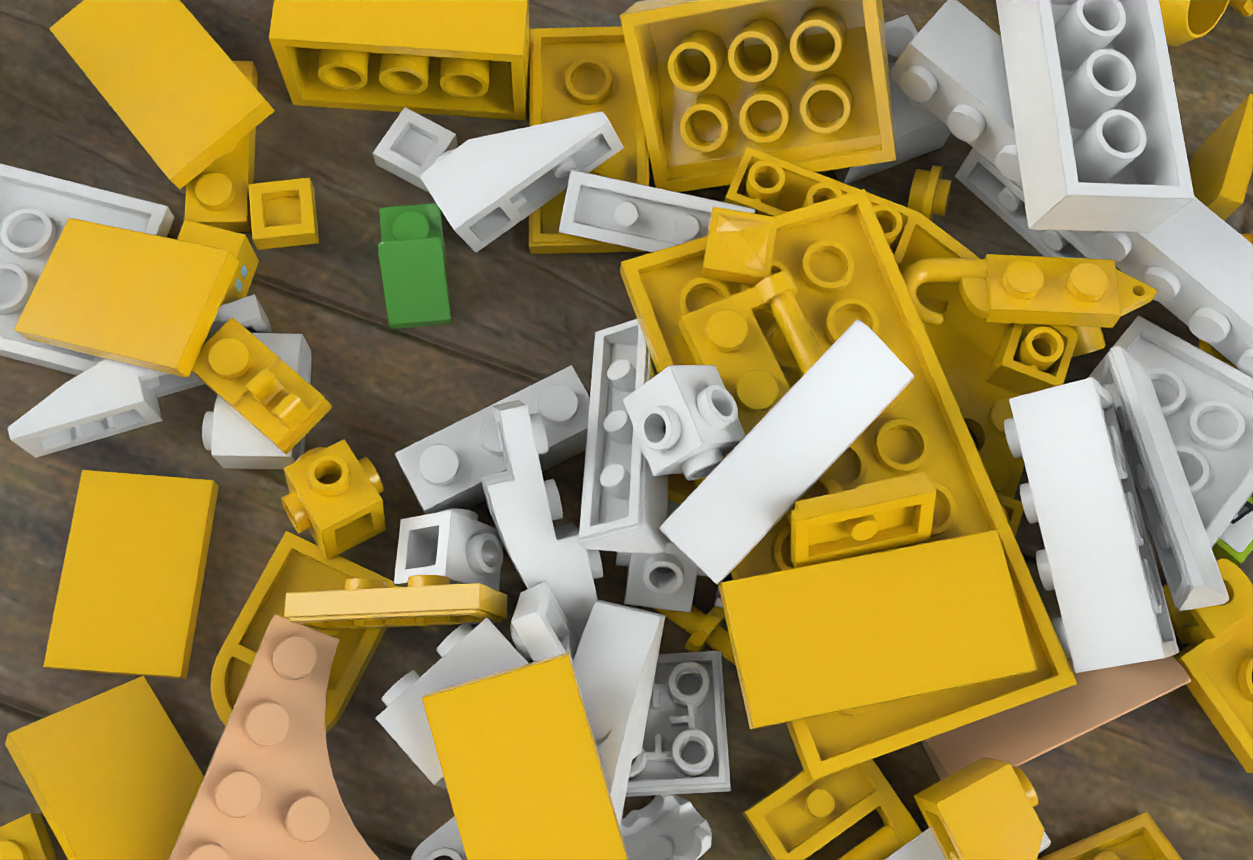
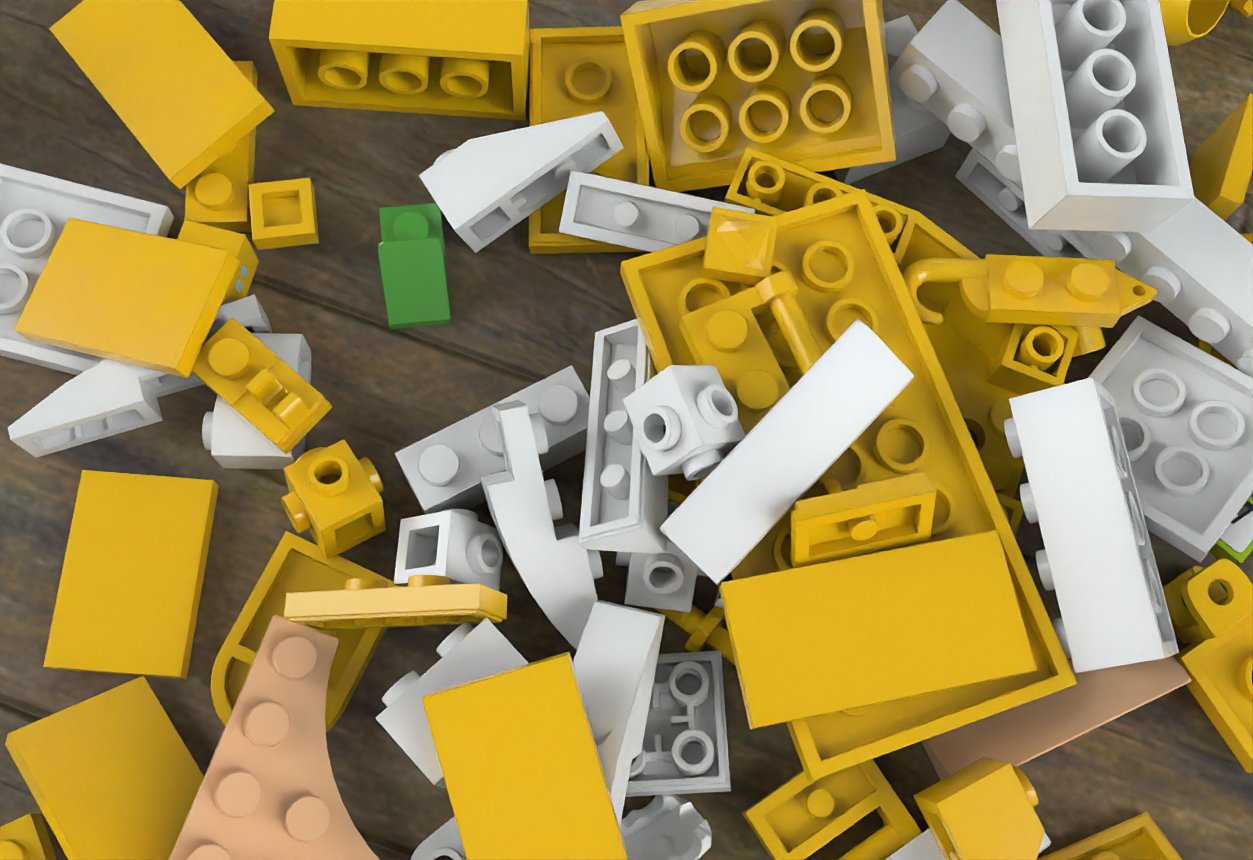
(413, 146): white plate -> none
(541, 626): white plate -> none
(930, 192): yellow plate -> none
(1163, 486): white slope -> none

